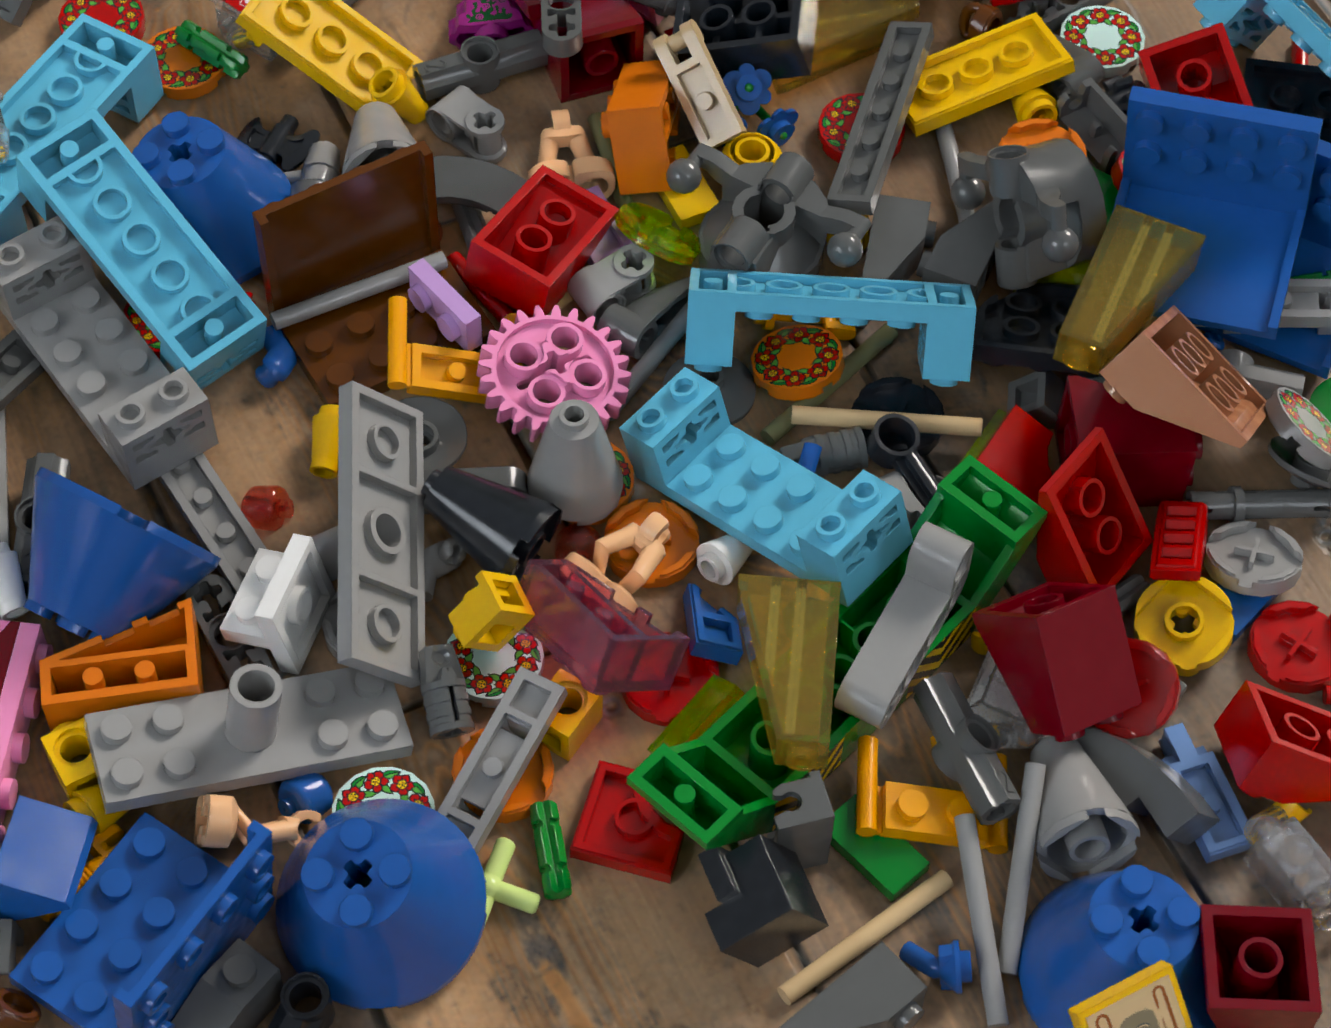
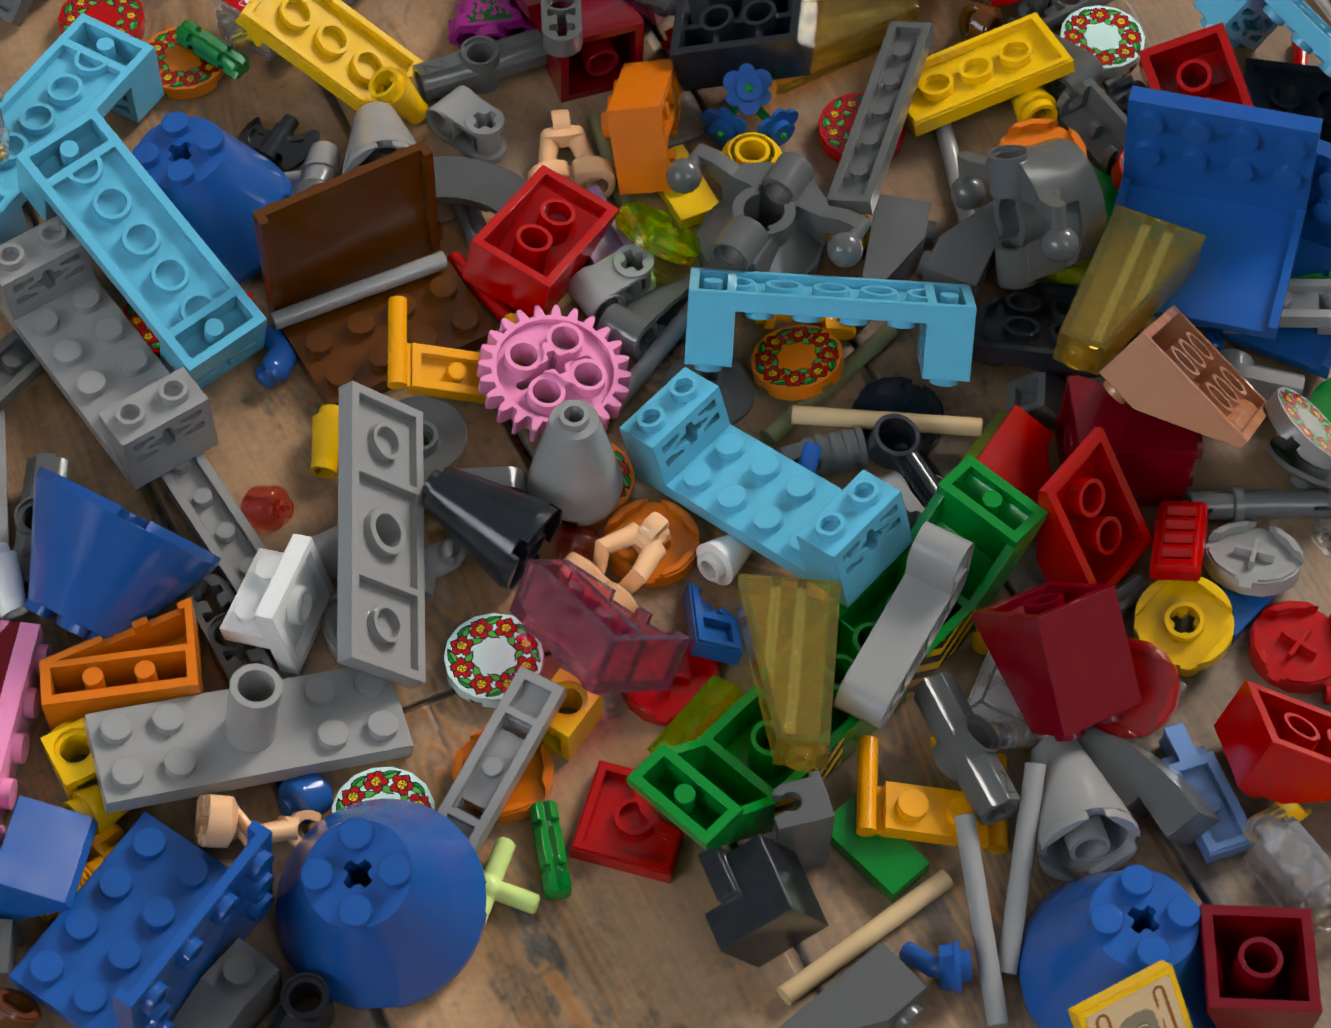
(444, 693): dark grey hinge -> none
(452, 313): lavender plate -> none
(491, 612): yellow brick -> none
(699, 86): tan plate -> none

